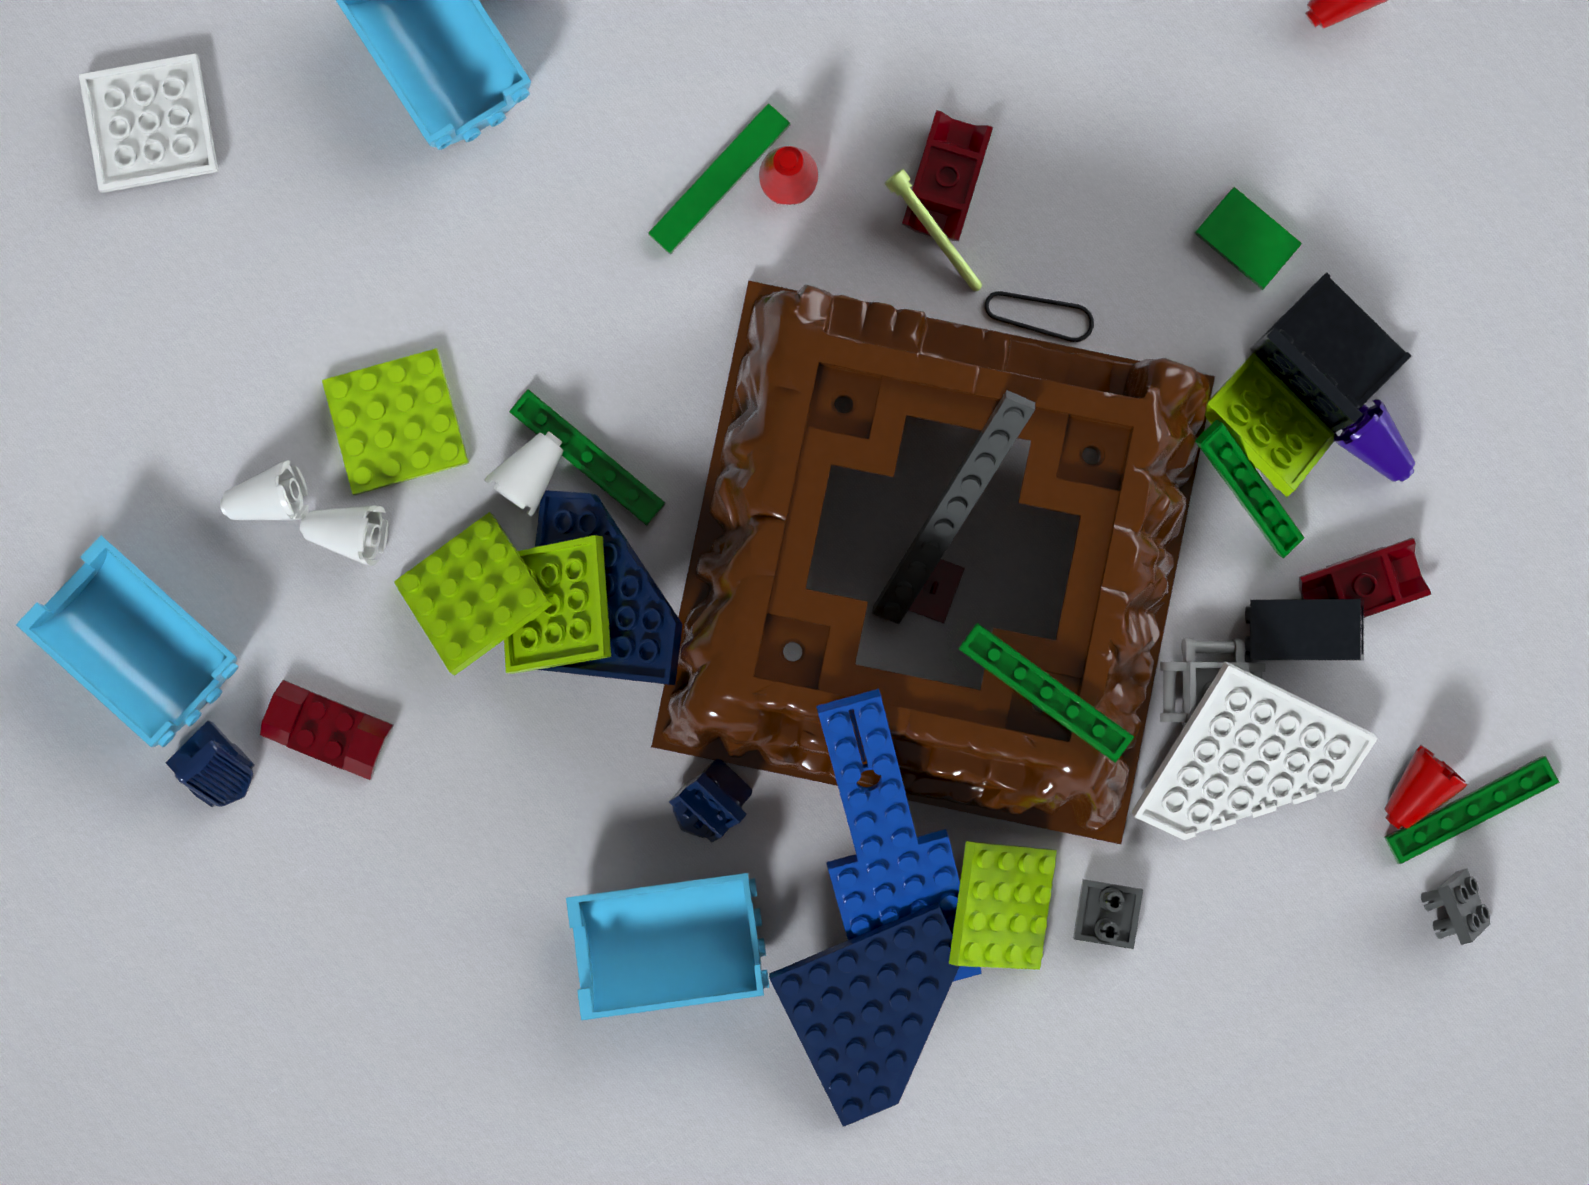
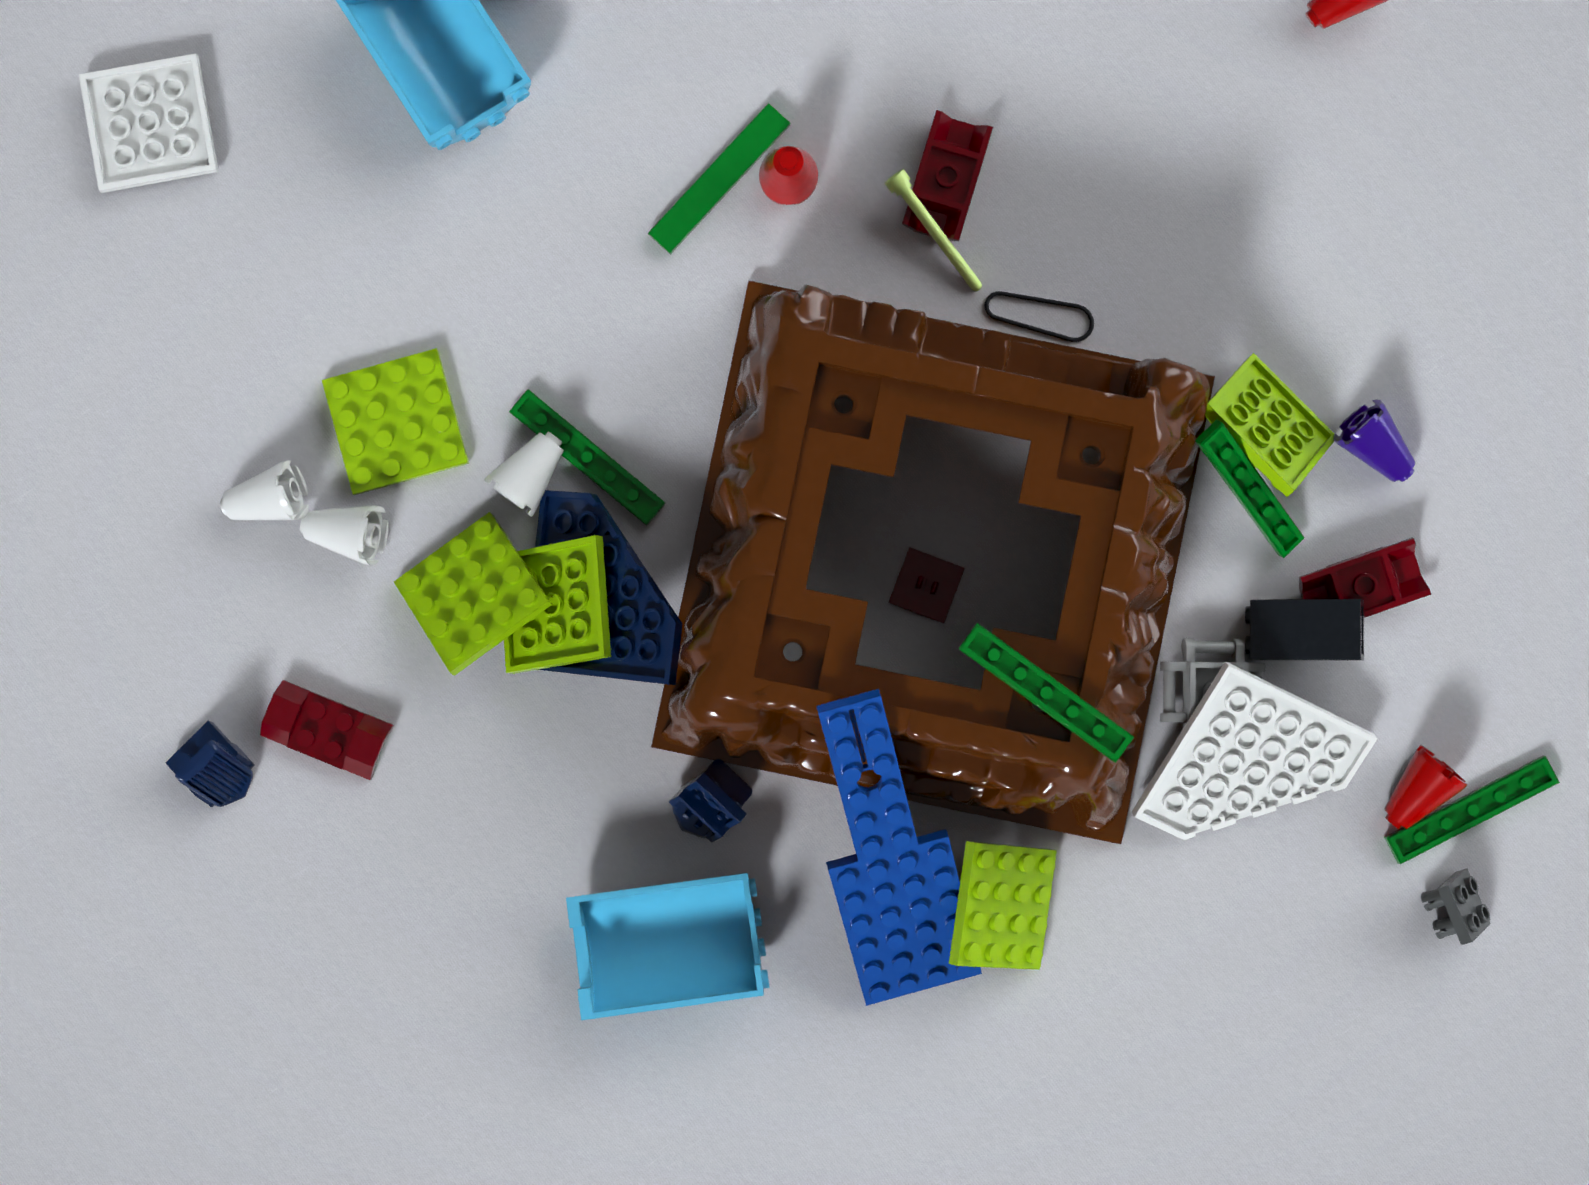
(131, 645): medium azure cylinder -> none
(870, 1008): dark blue plate -> none
(954, 506): dark grey plate -> none
(1108, 914): dark grey plate -> none
(1248, 238): green tile -> none
(1330, 353): black bracket -> none

